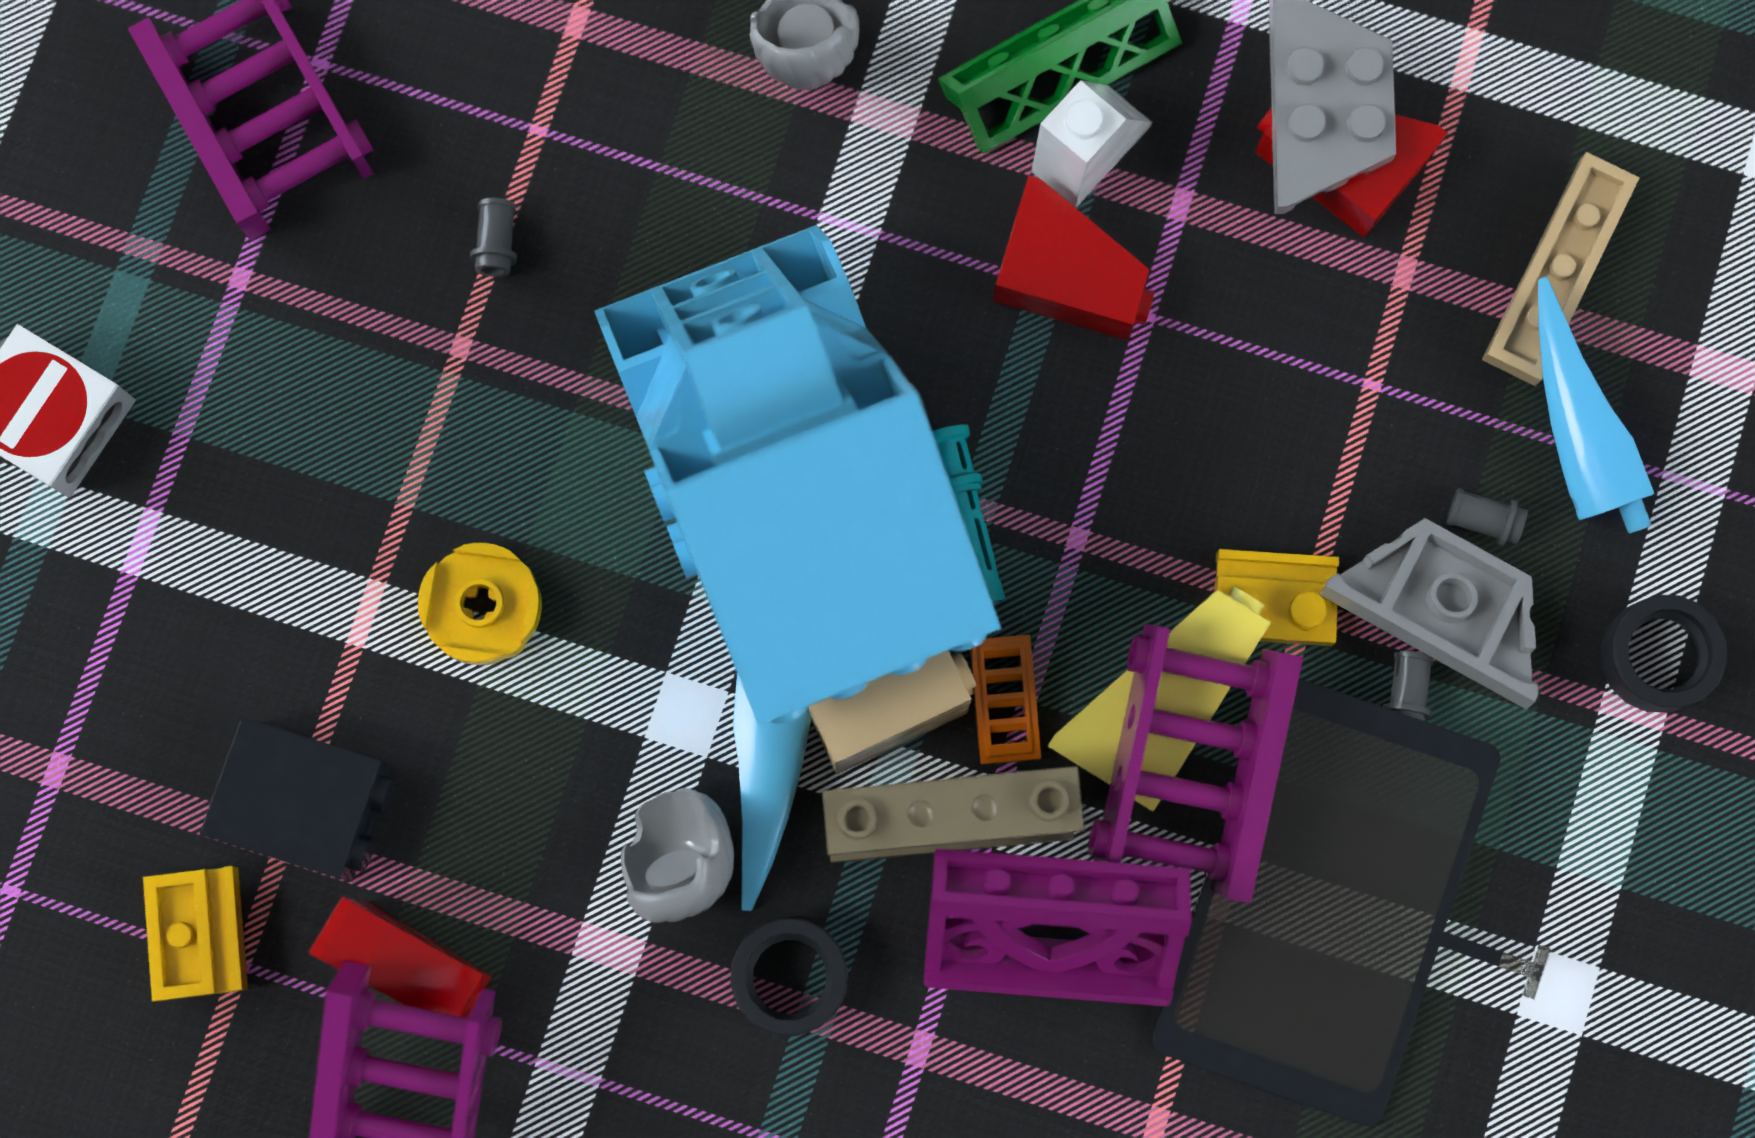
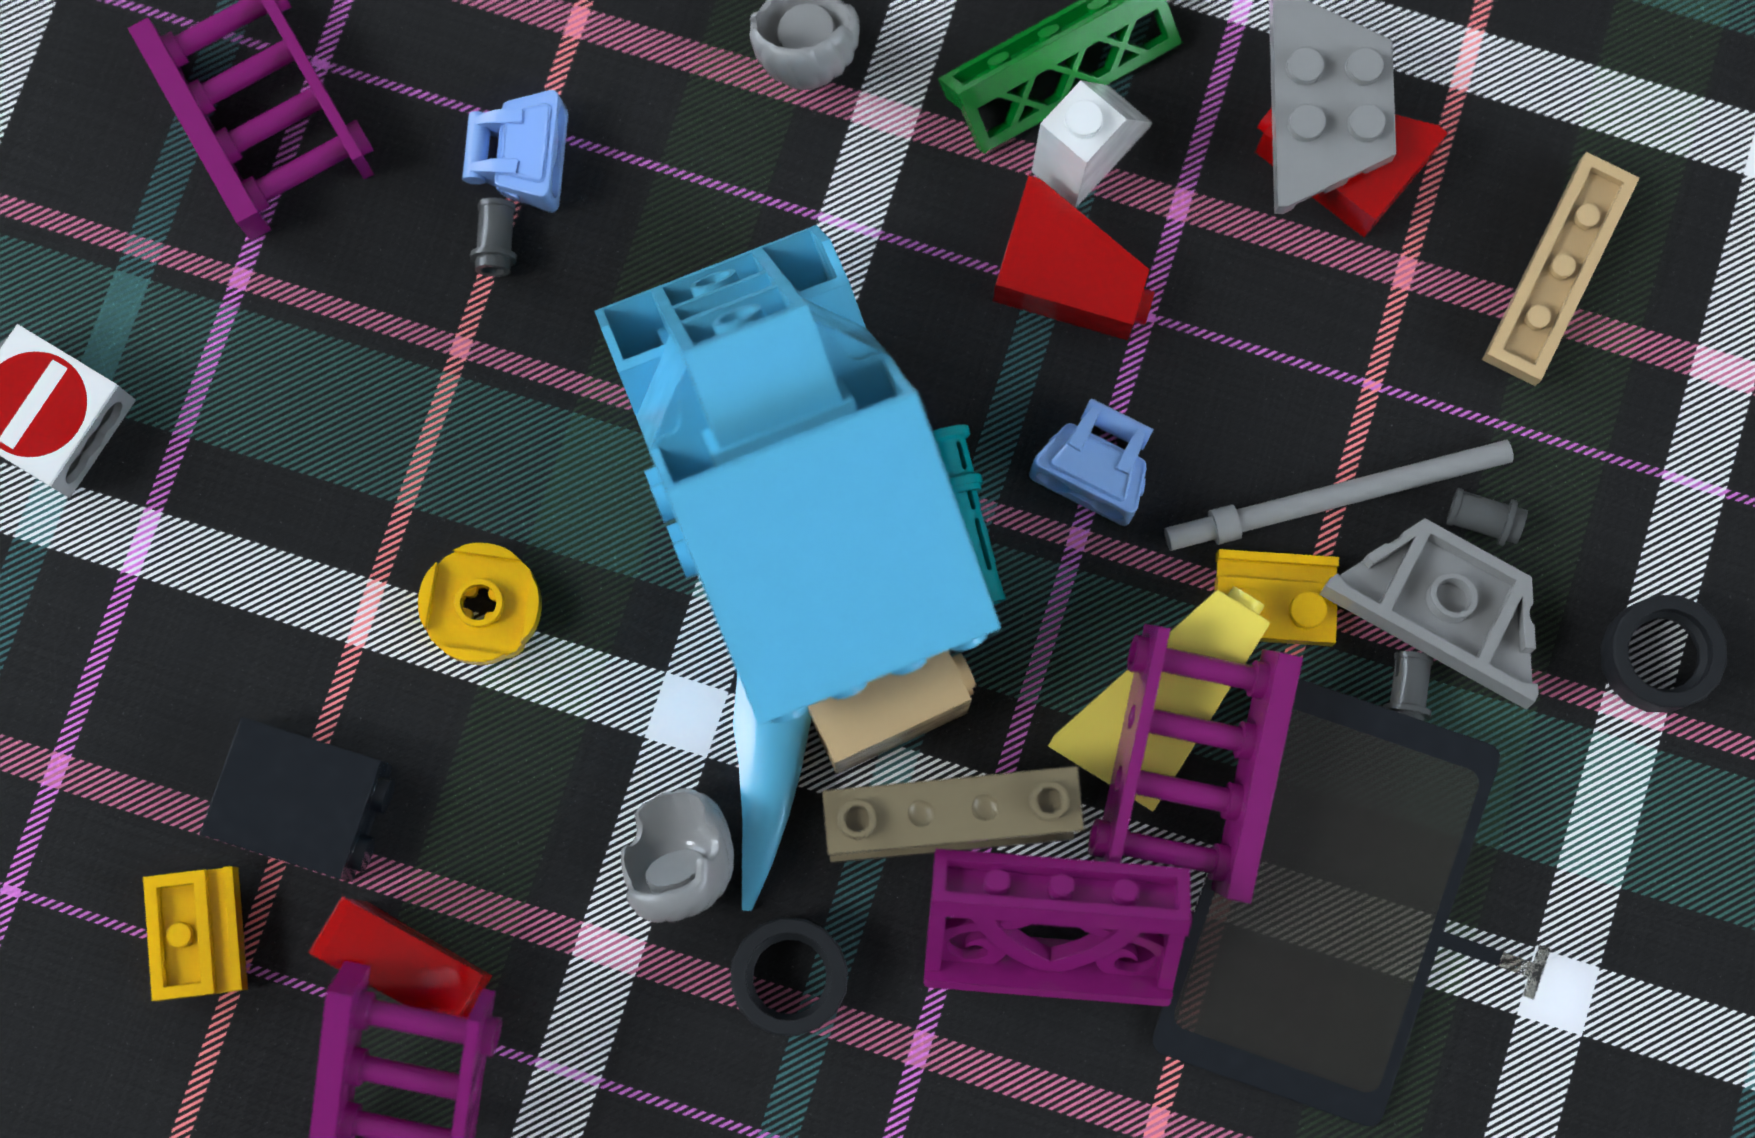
(528, 150): none -> light blue piece
(1000, 648): orange slope -> none
(1094, 469): none -> light blue piece
(1228, 523): none -> light grey bar
(1591, 441): medium azure piece -> none

